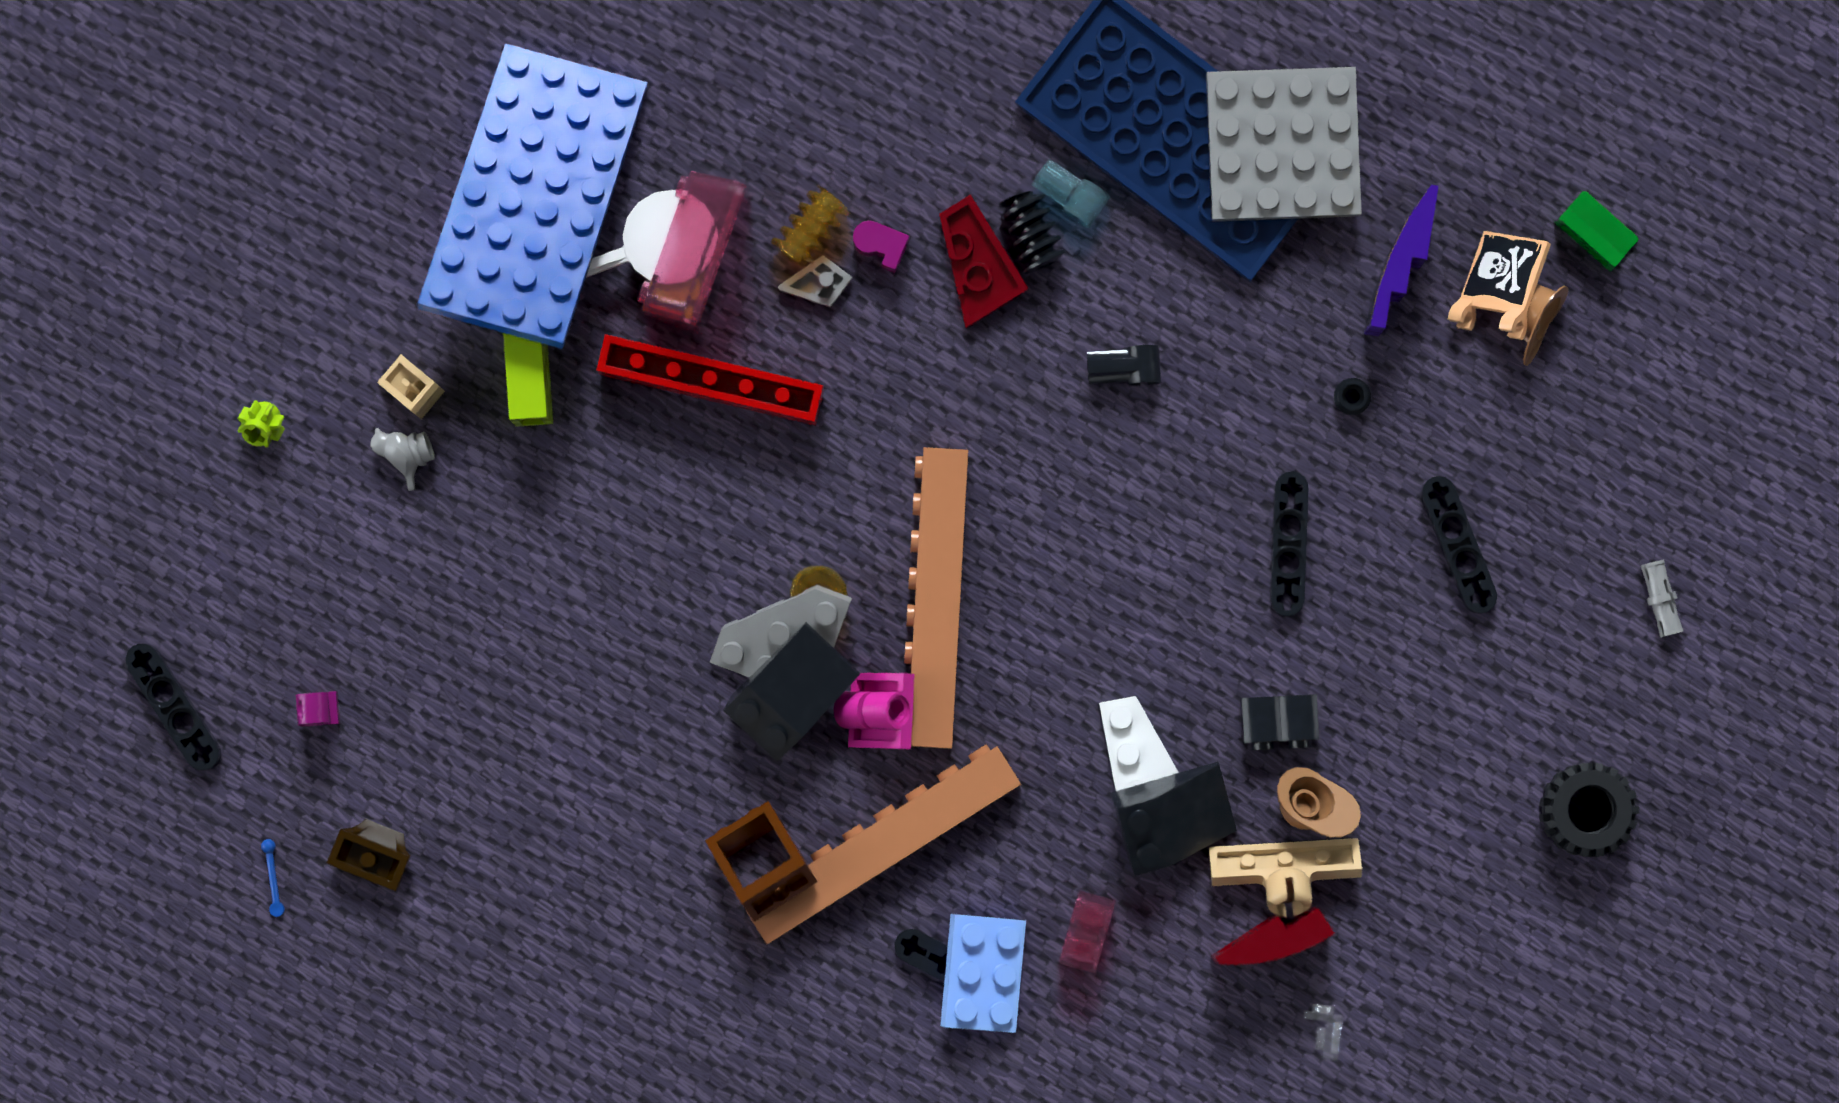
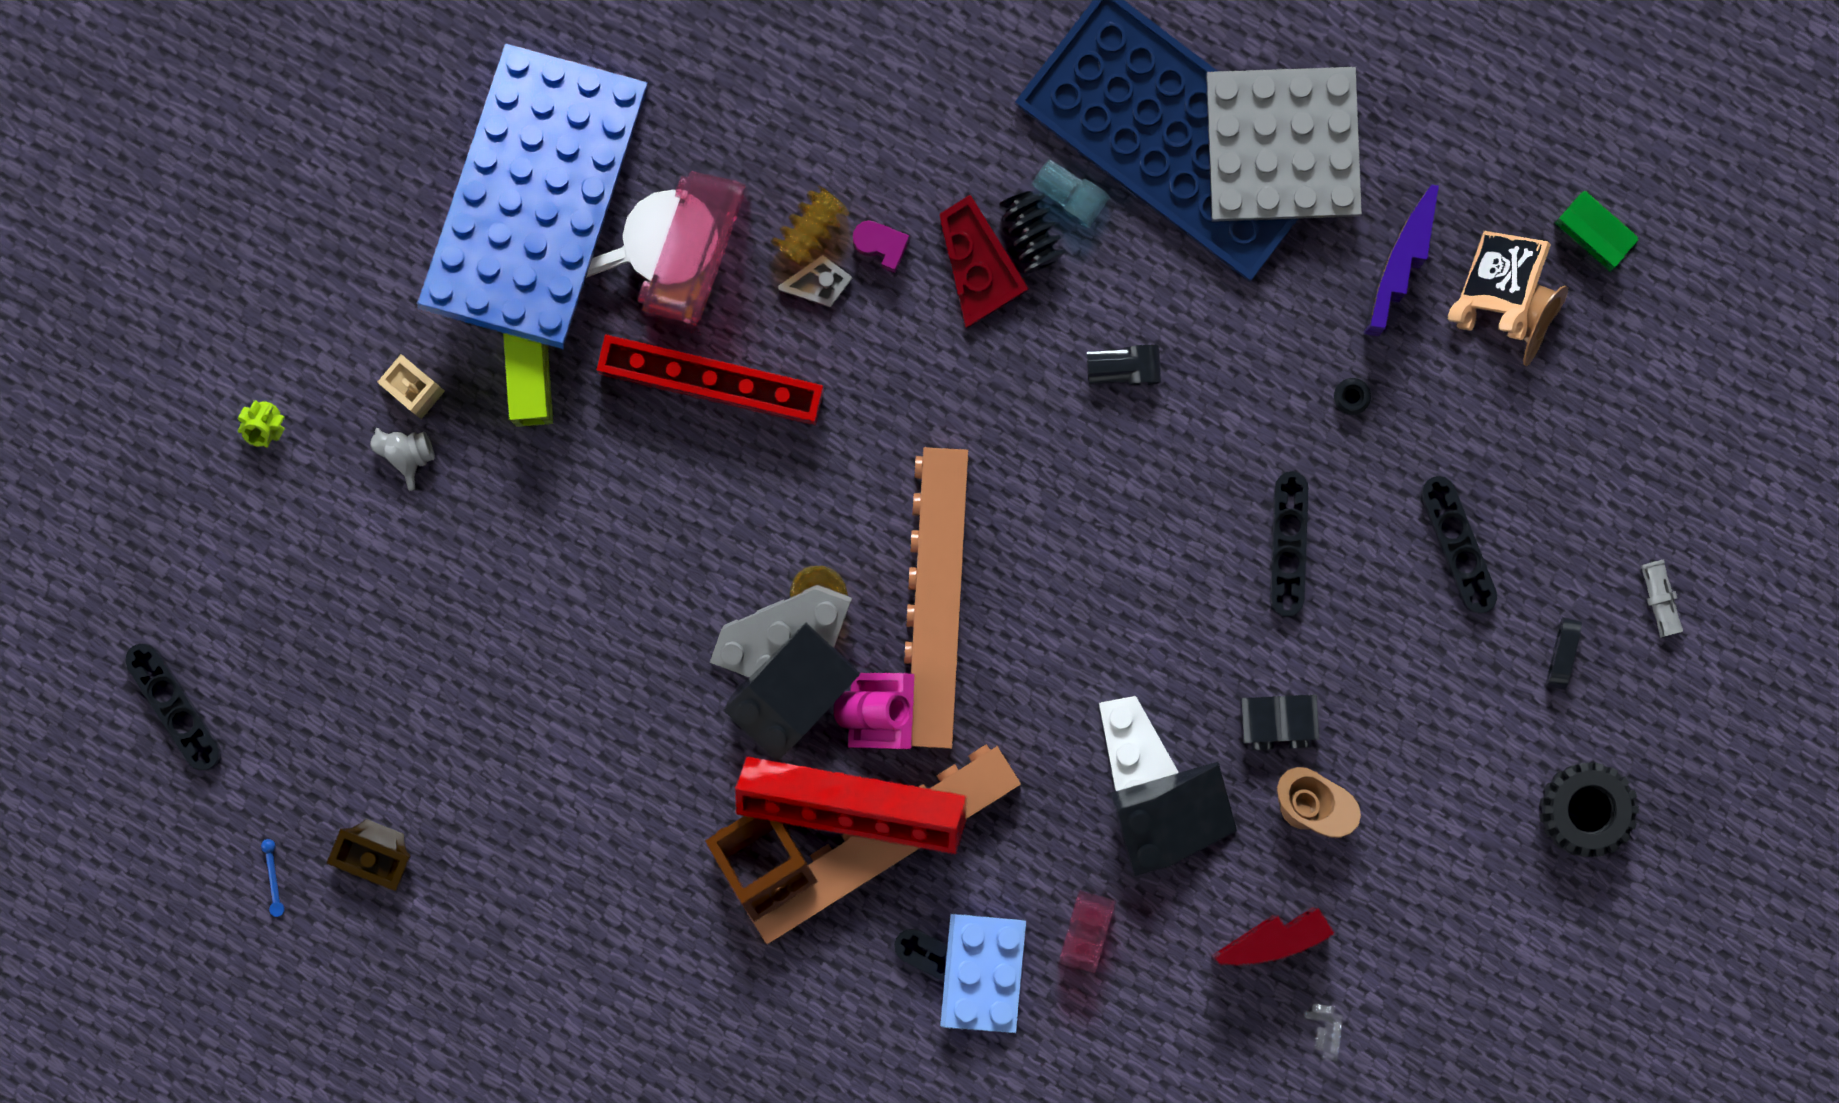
(317, 709): magenta leg -> none
(851, 805): none -> red brick
(1286, 868): tan plate -> none
(1564, 653): none -> black beam

